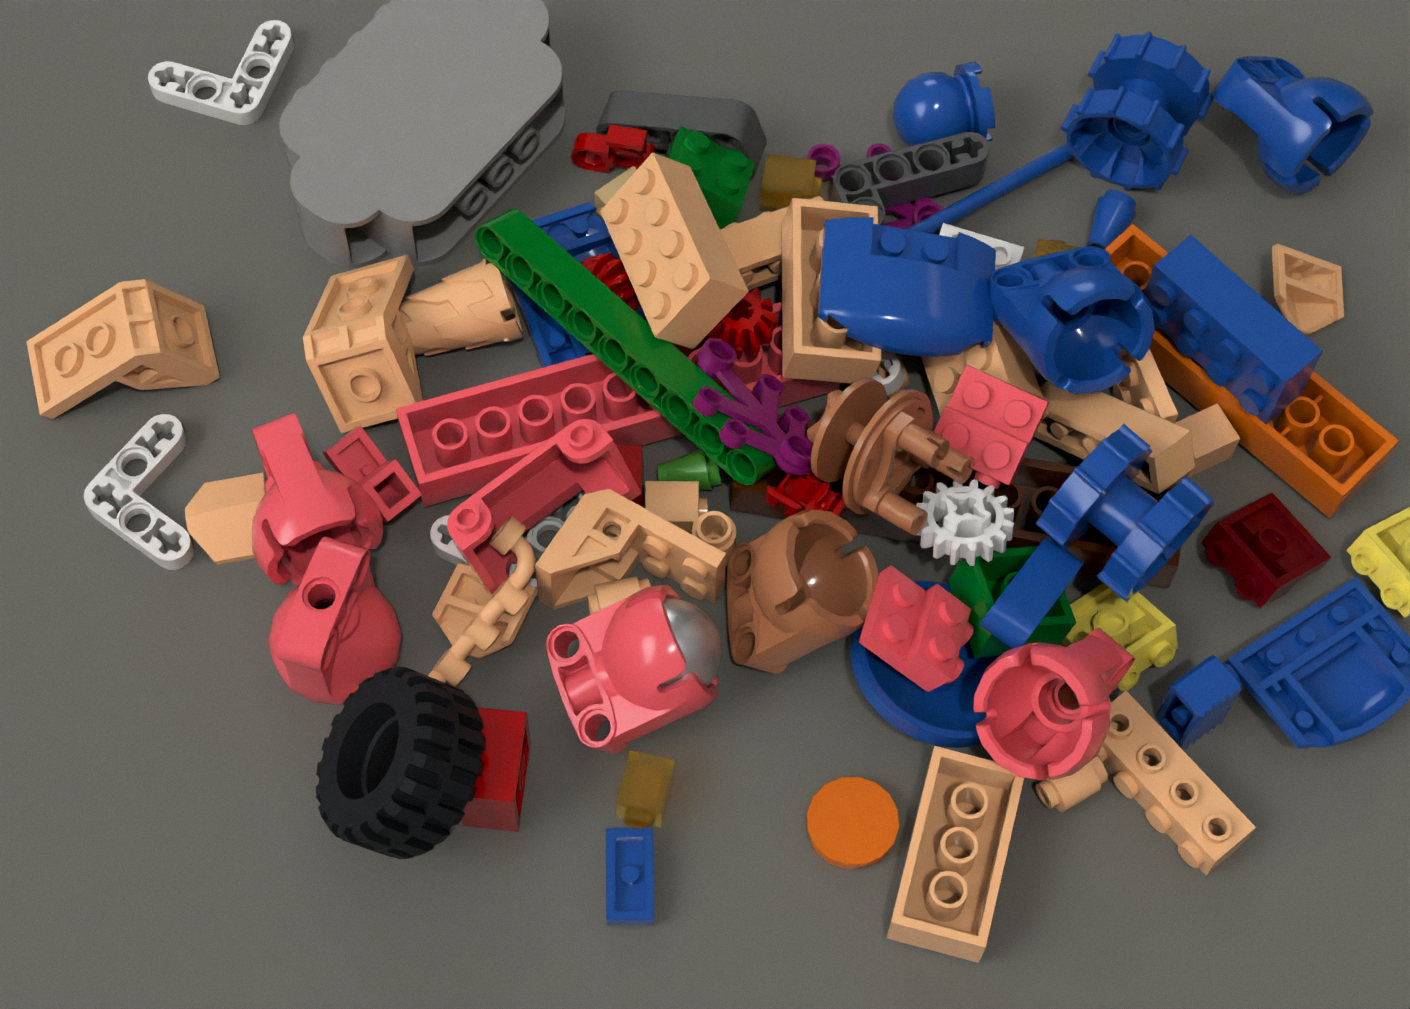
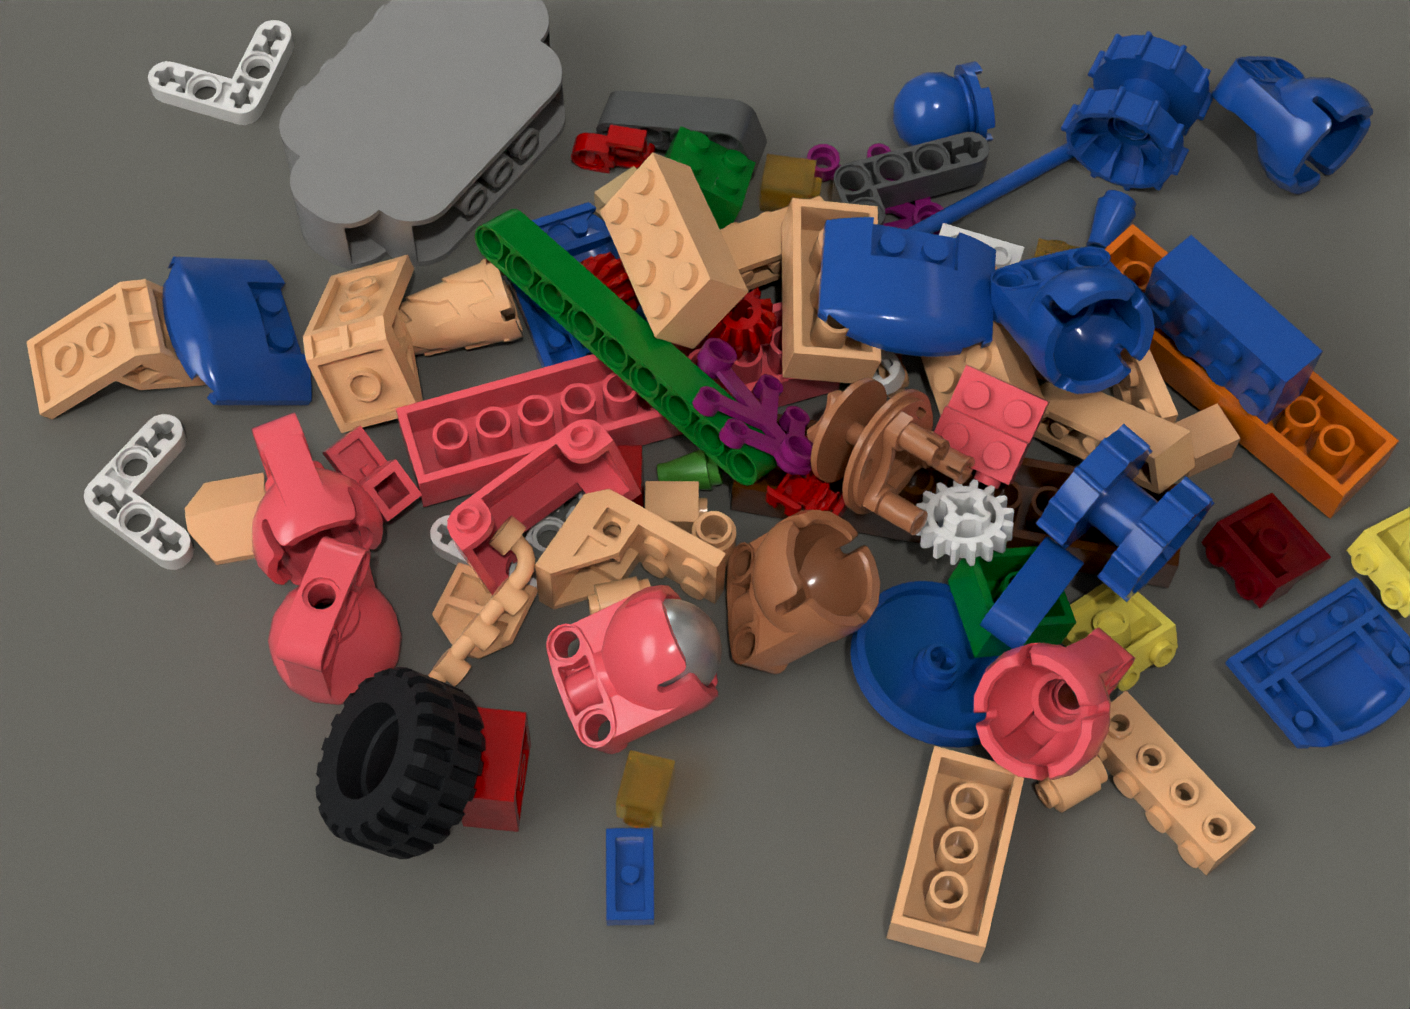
(235, 331): none -> blue slope
(852, 823): orange tile -> none
(916, 629): coral plate -> none
(1198, 701): blue brick -> none
(1307, 289): light nougat slope -> none

